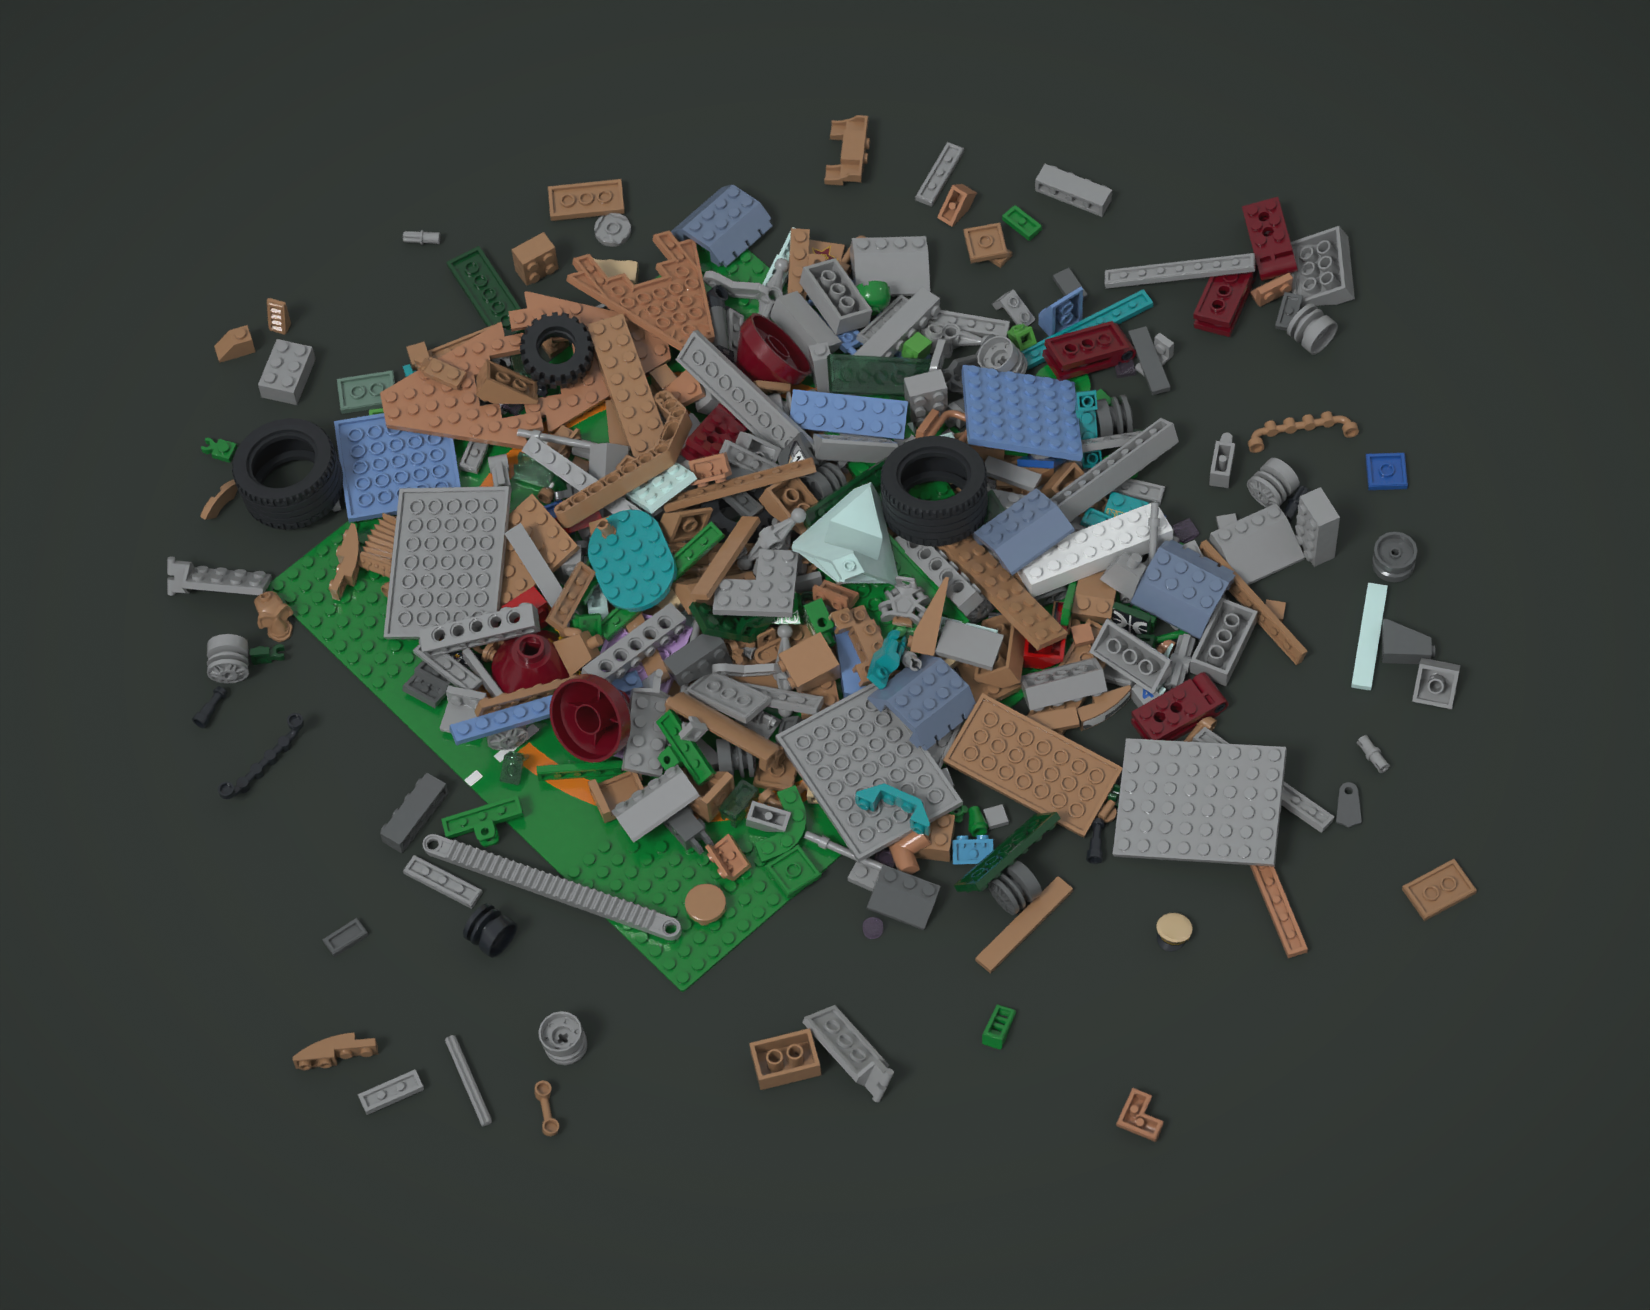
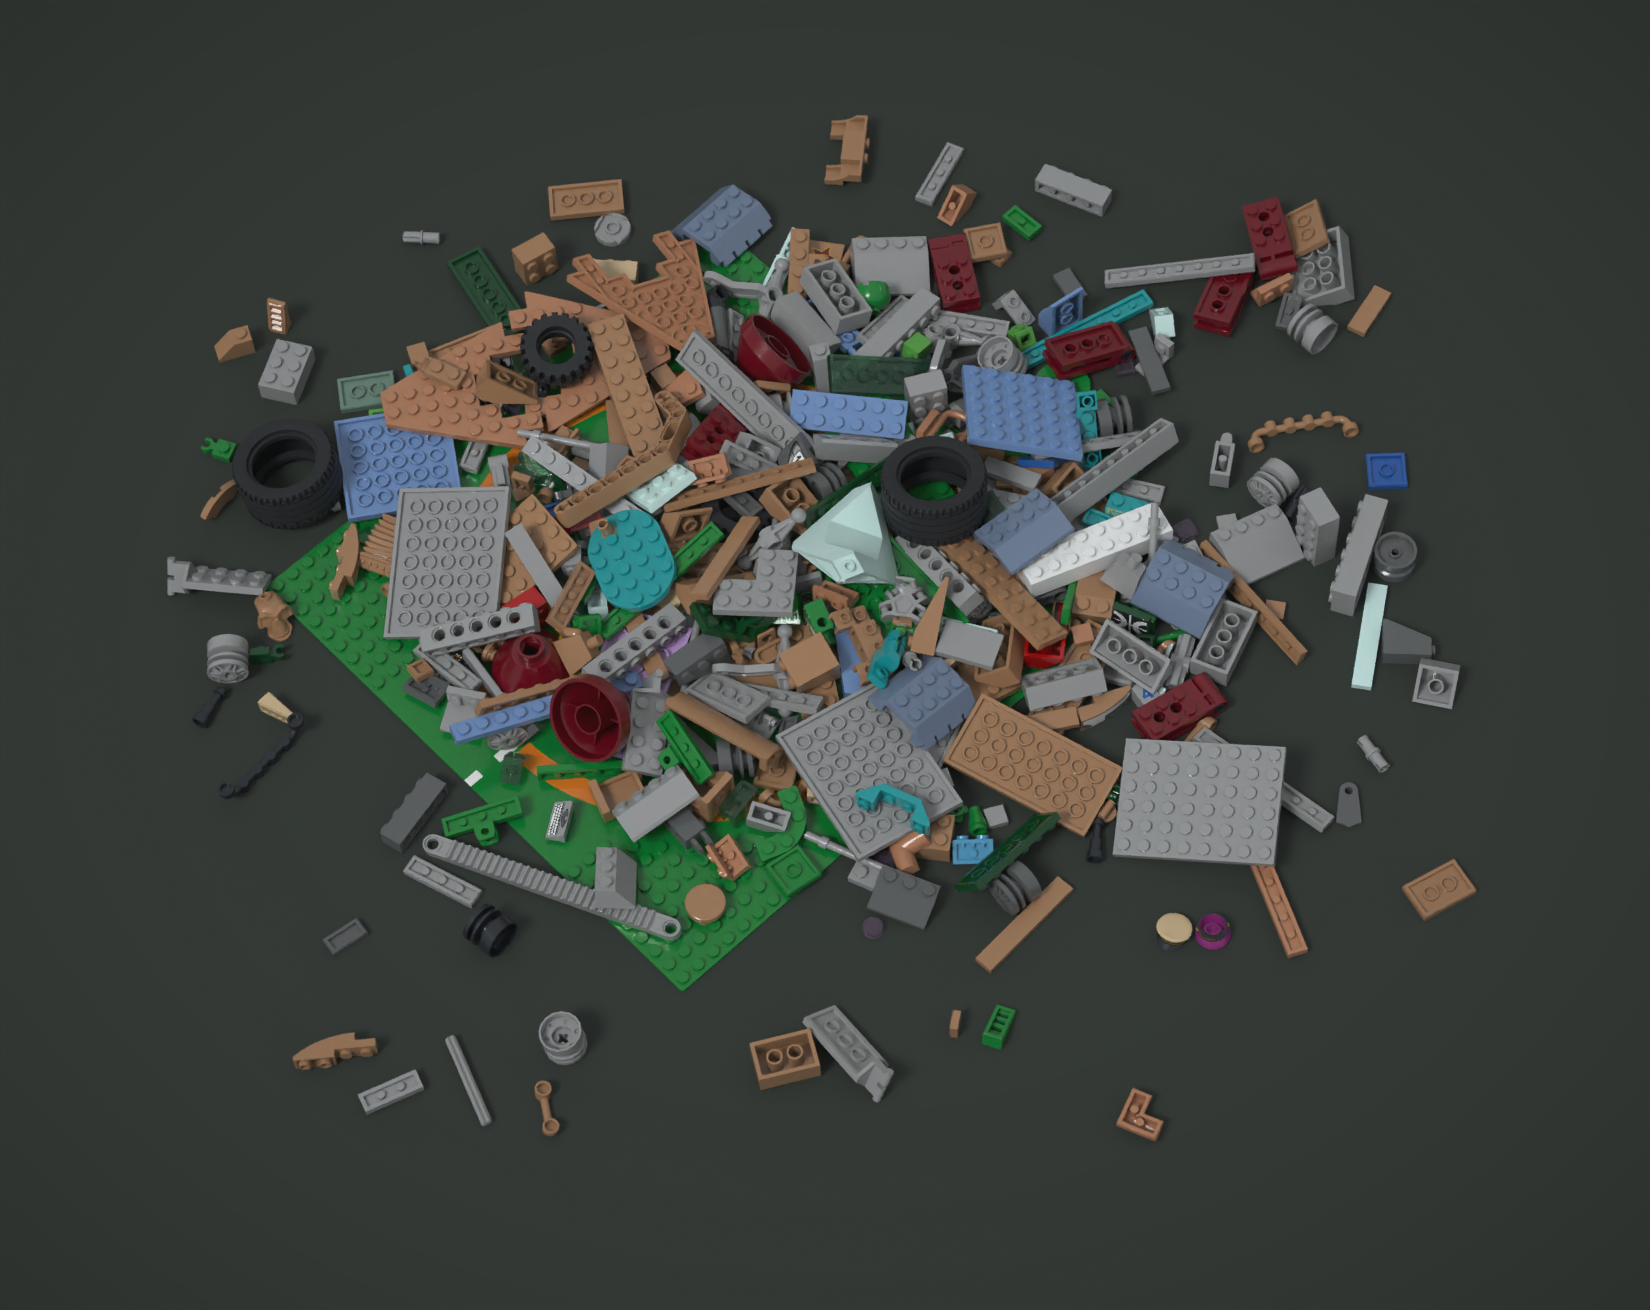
(272, 706): none -> tan slope
(420, 670): none -> medium nougat tile
(522, 486): none -> medium nougat tile
(560, 821): none -> slope
(614, 879): none -> light grey slope
(693, 730): light grey tile -> none
(954, 273): none -> dark red hinge
(955, 1023): none -> medium nougat tile
(1162, 322): none -> light aqua slope
(1212, 931): none -> magenta piece
(1306, 228): none -> medium nougat tile
(1358, 554): none -> light grey brick
(1369, 311): none -> medium nougat tile

